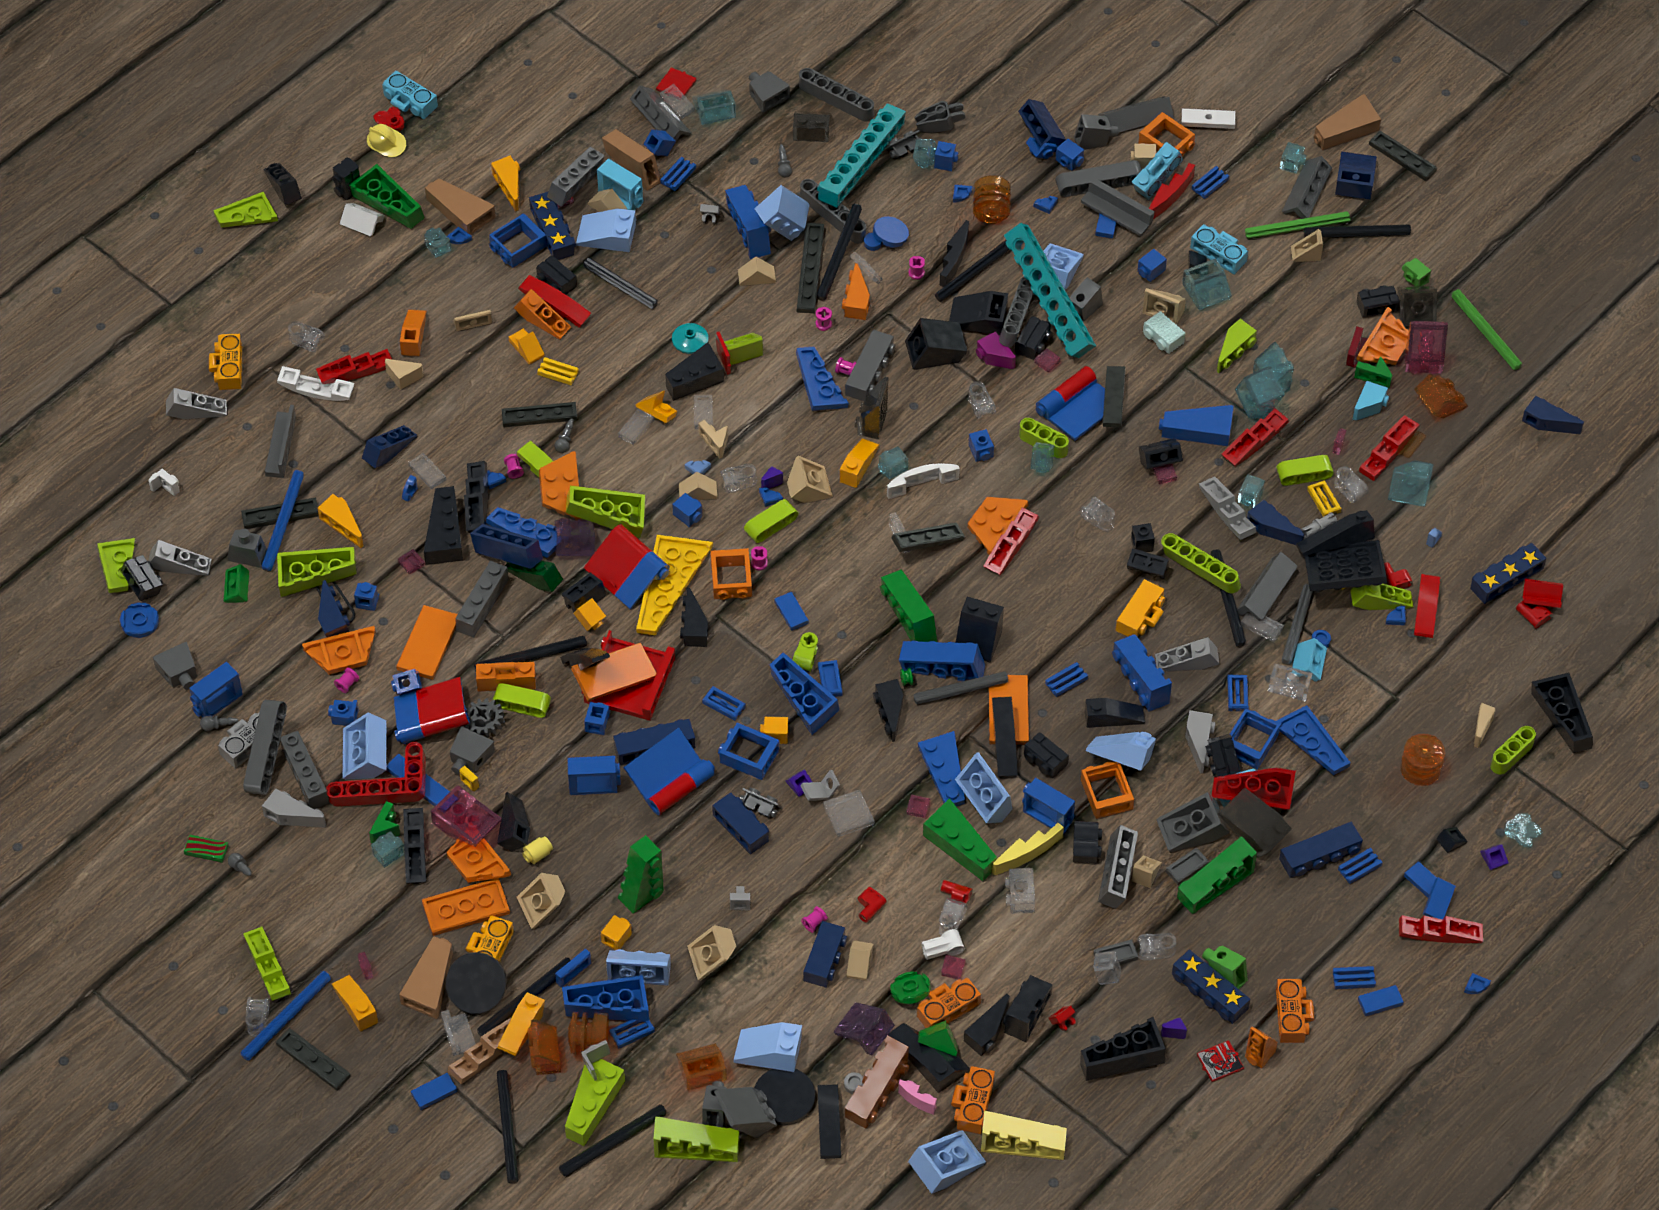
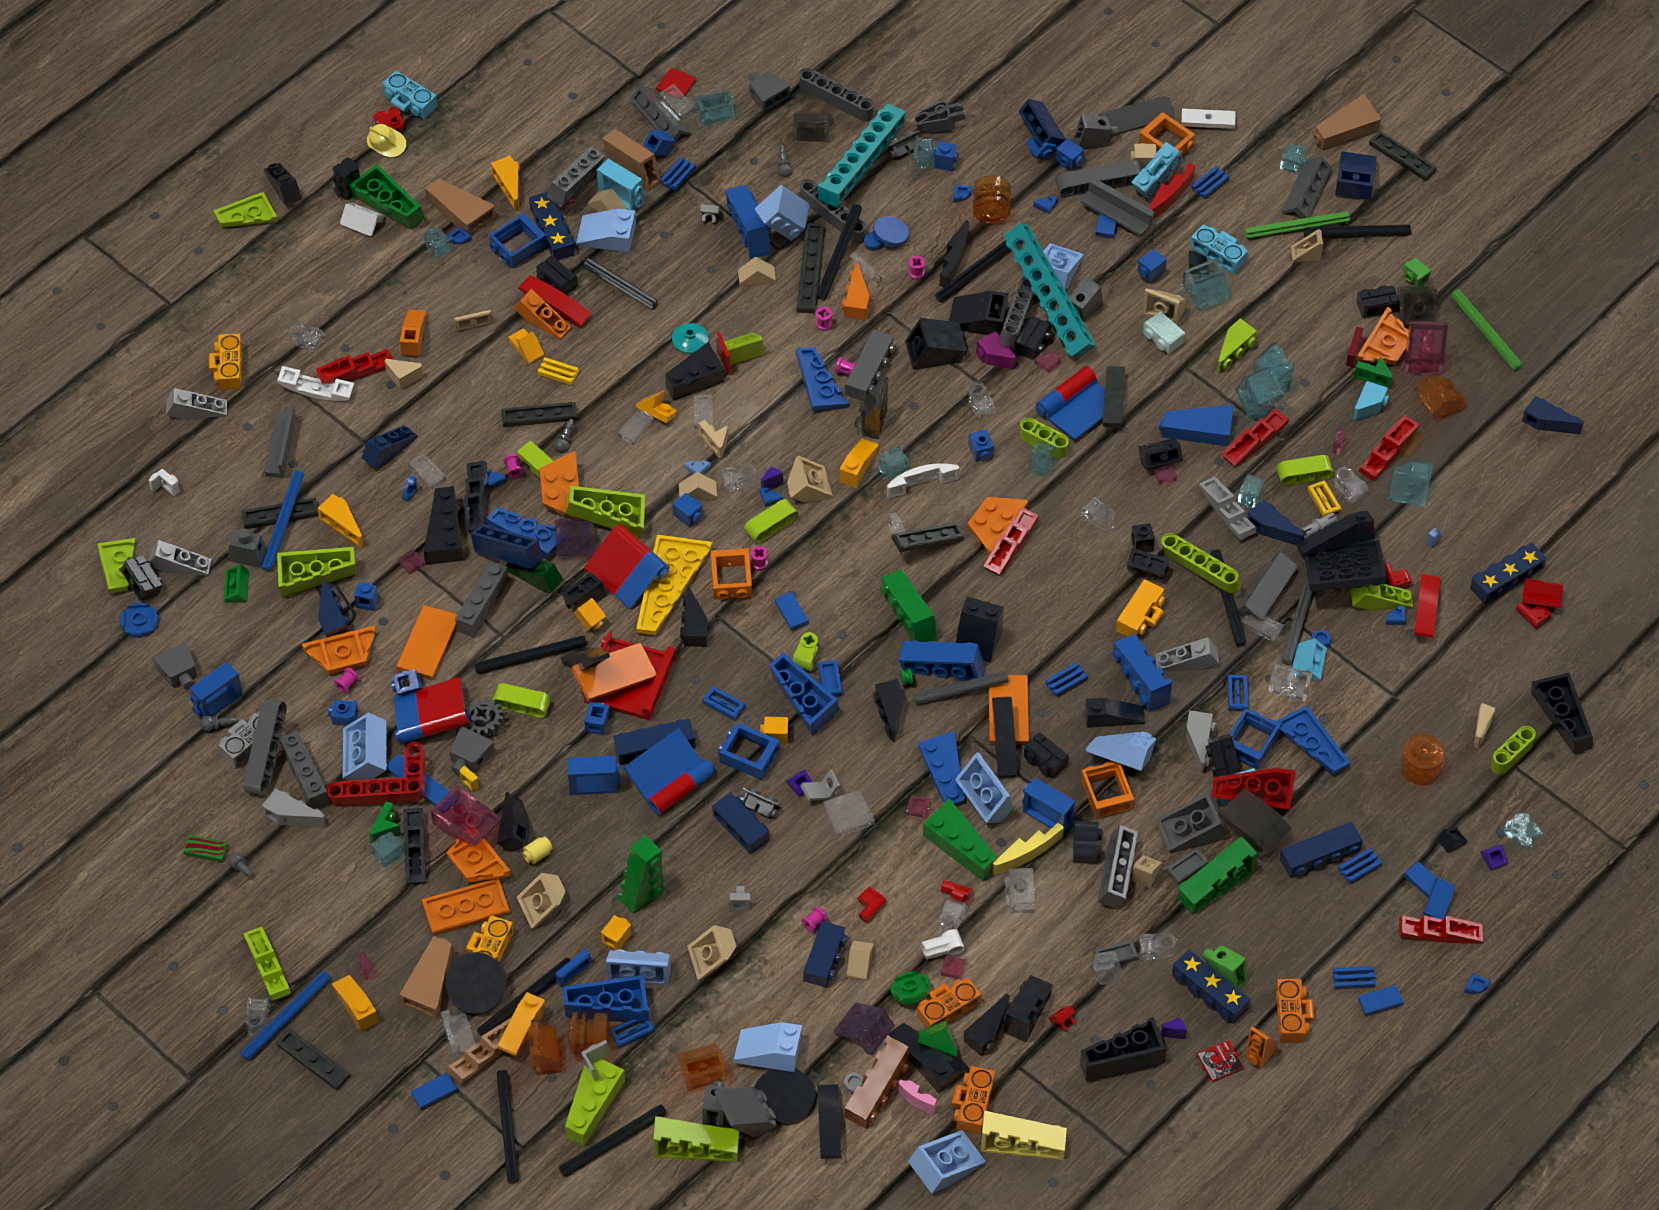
(512, 673): orange piece -> none

